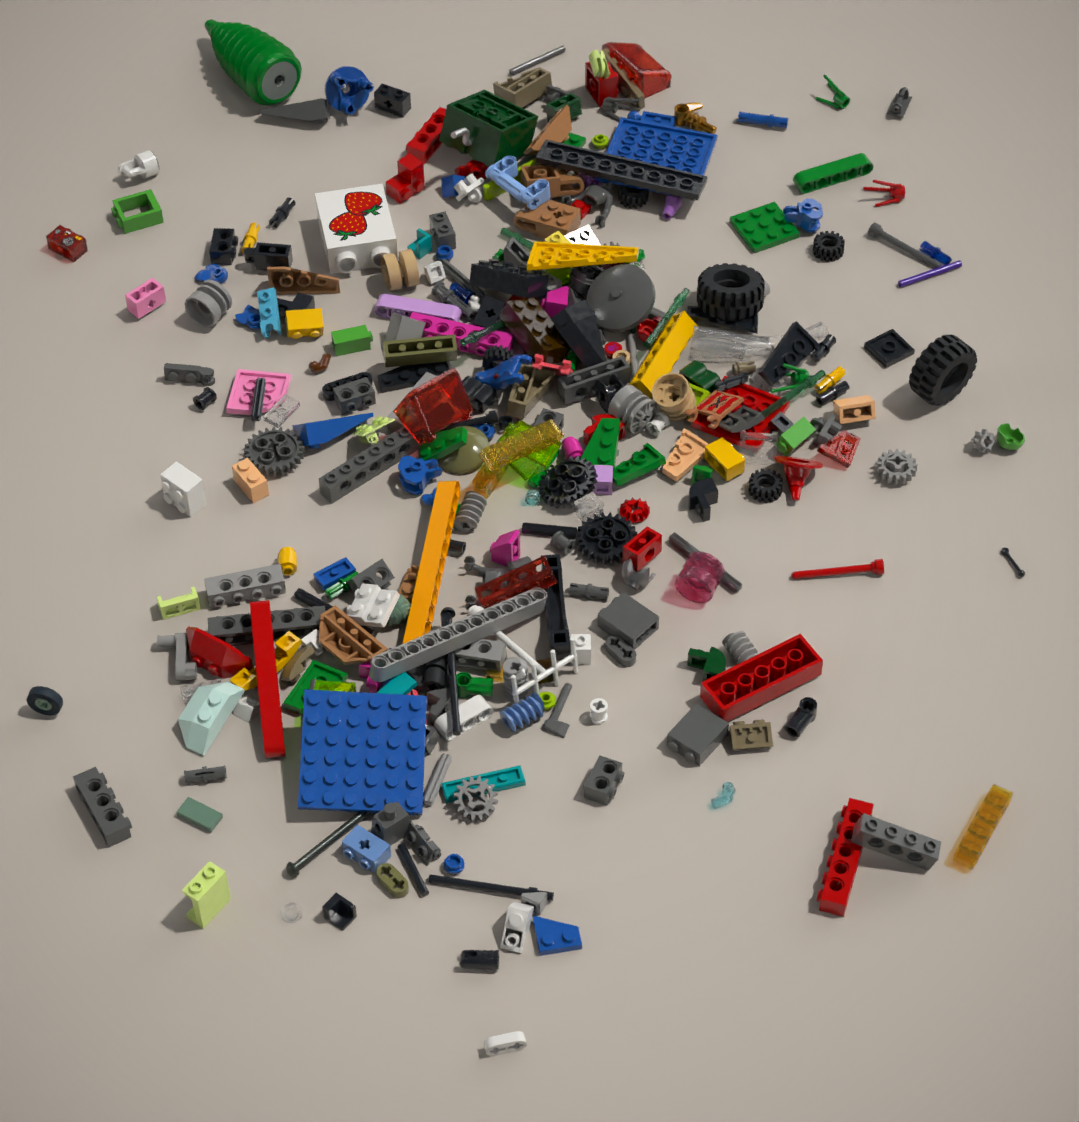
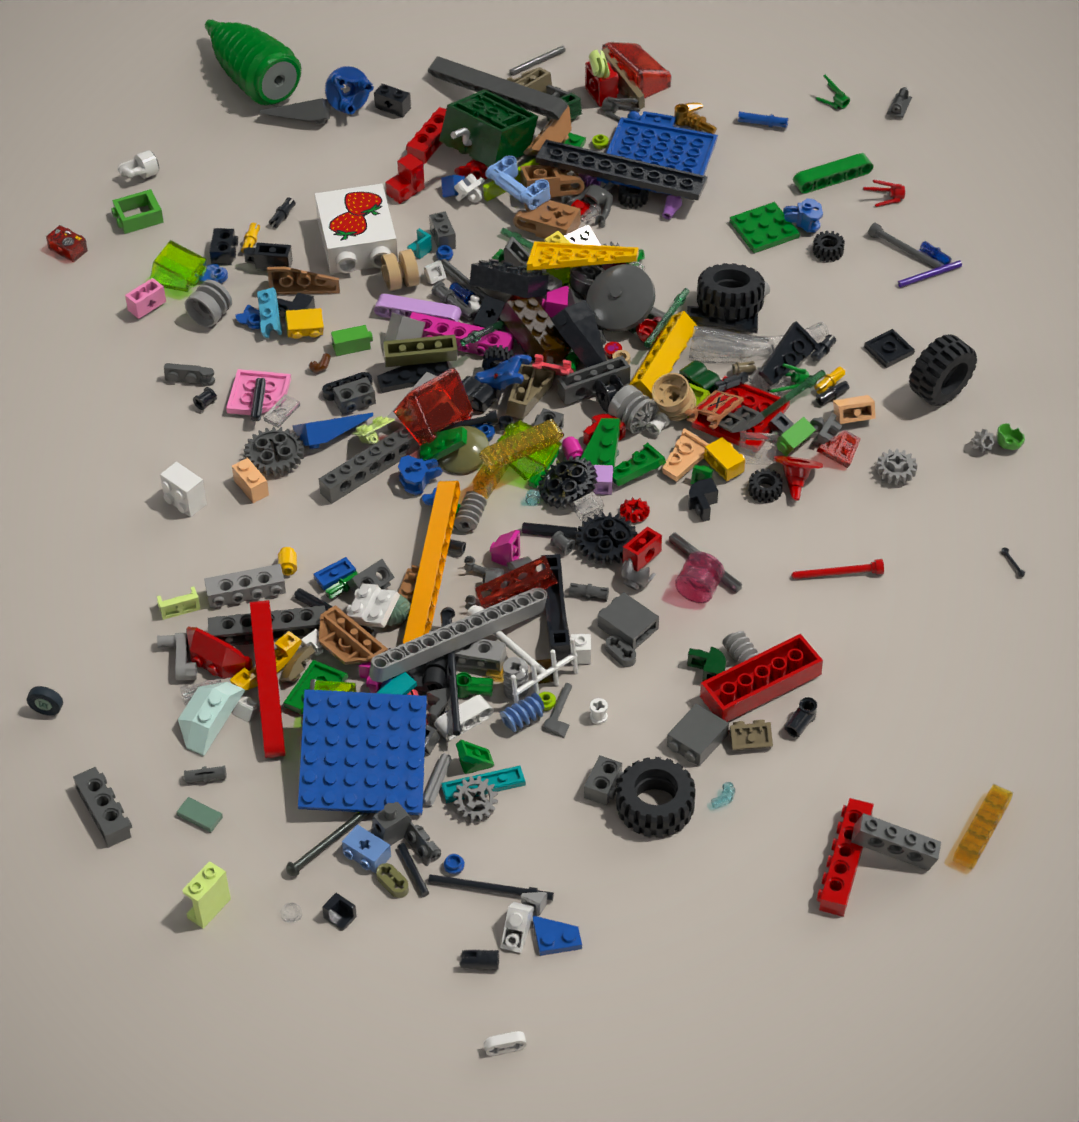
(178, 267): none -> clear neon green slope
(473, 757): none -> green slope
(515, 93): none -> dark grey beam
(592, 212): none -> clear pin
(633, 354): light grey bar -> none
(655, 818): none -> black tyre

